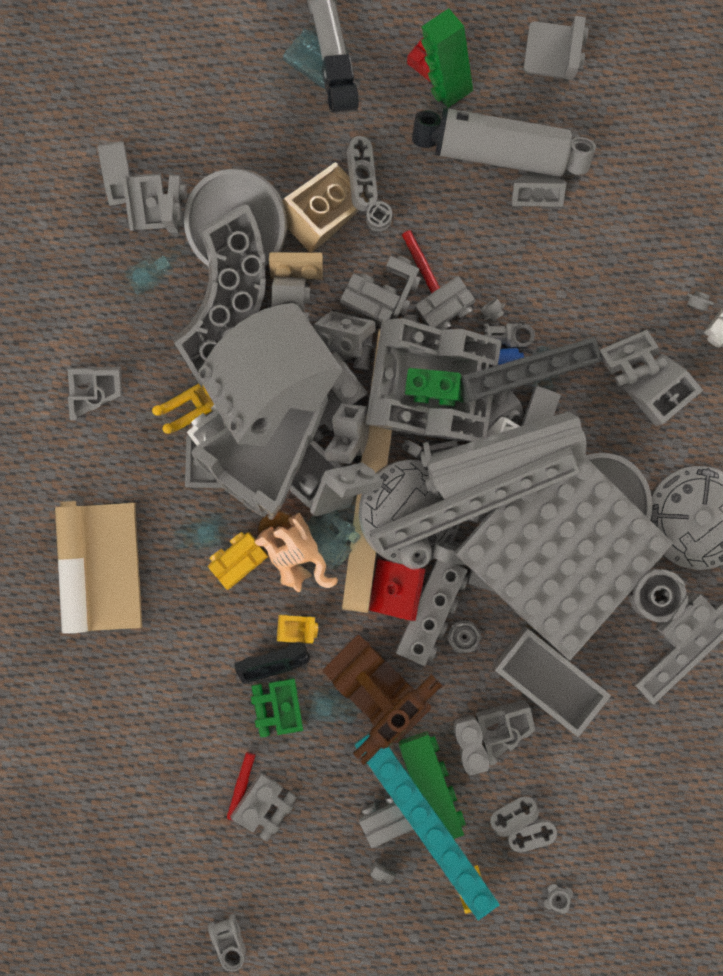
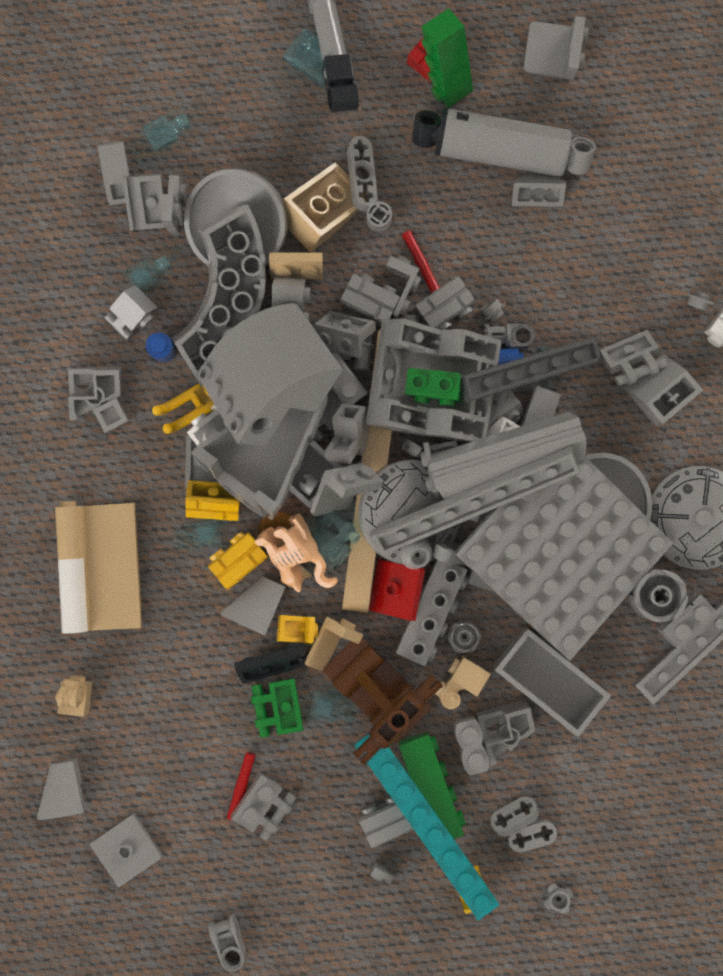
(62, 791): none -> light grey slope
(74, 696): none -> tan brick
(111, 415): none -> light grey plate
(126, 850): none -> light grey plate
(131, 311): none -> light grey brick
(161, 347): none -> blue brick
(162, 132): none -> clear light blue plate
(210, 501): none -> yellow brick
(256, 605): none -> light grey slope
(328, 639): none -> tan bracket
(464, 675): none -> tan brick

